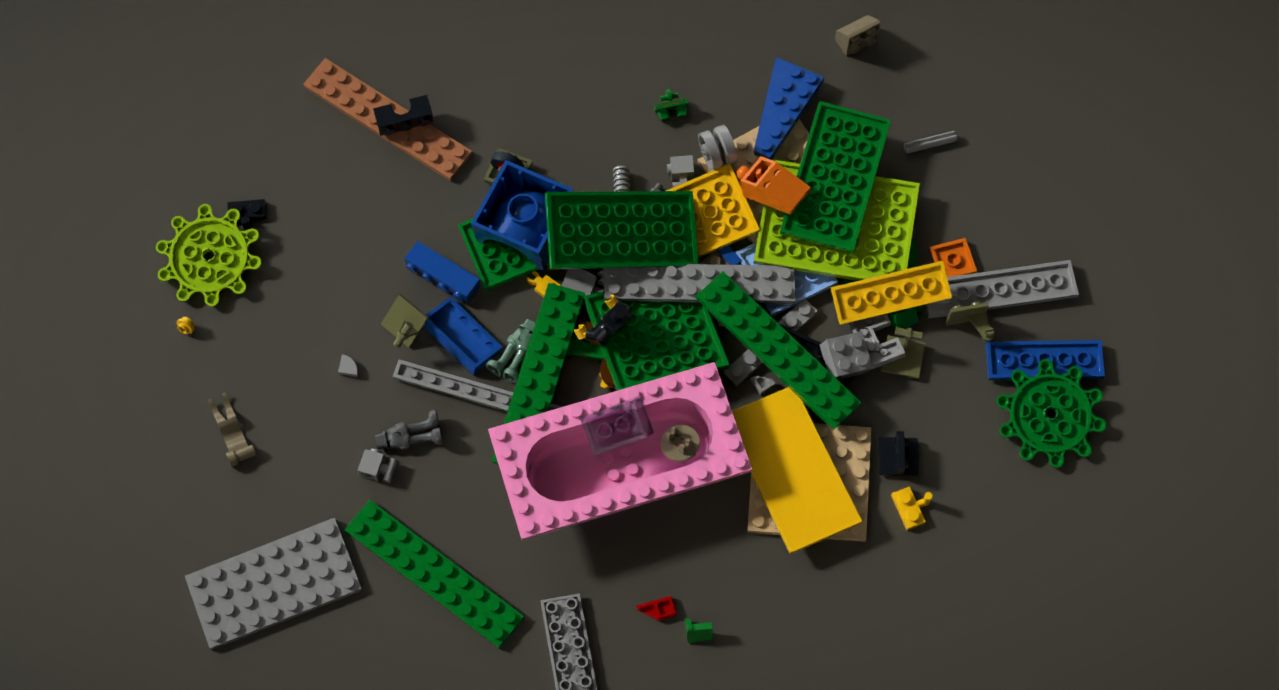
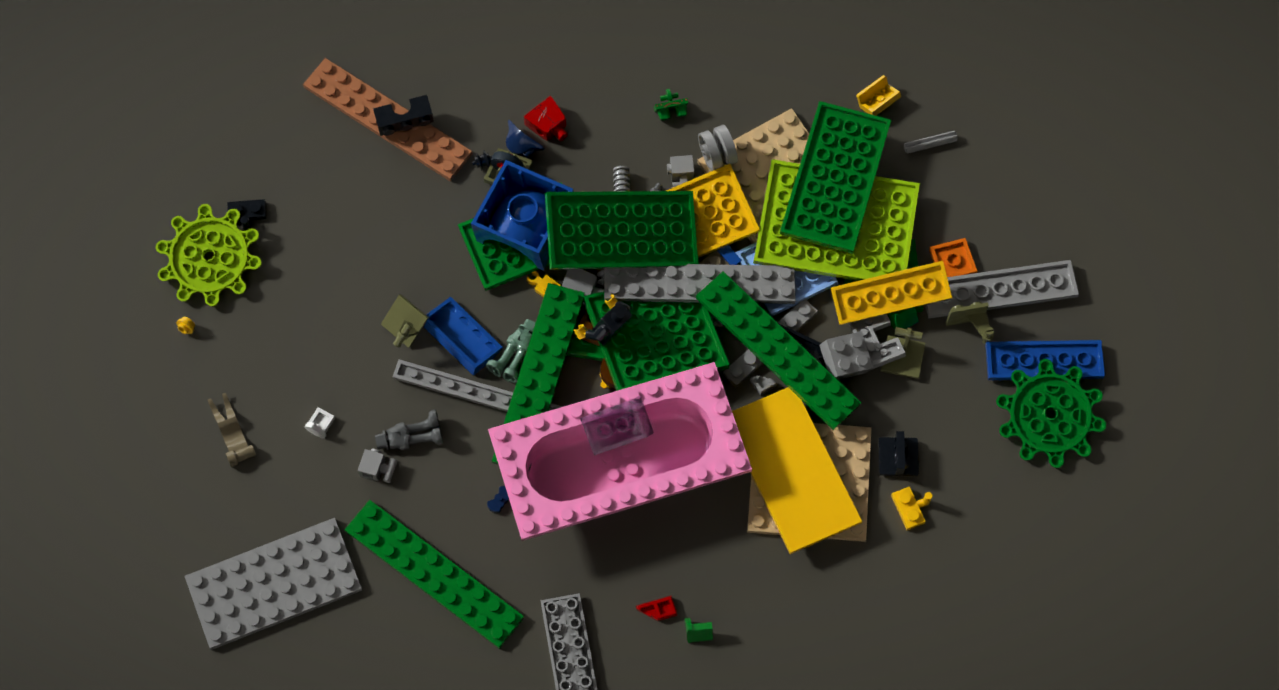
(320, 423): none -> white tile
(347, 367): light grey tile -> none
(442, 272): blue brick -> none
(482, 160): none -> black wheel
(499, 500): none -> dark blue piece
(520, 143): none -> dark blue hat
(547, 120): none -> red torso
(674, 437): dark tan plate -> none
(772, 185): orange slope -> none
(786, 100): blue wing -> none
(858, 34): dark tan slope -> none
(877, 96): none -> yellow bracket

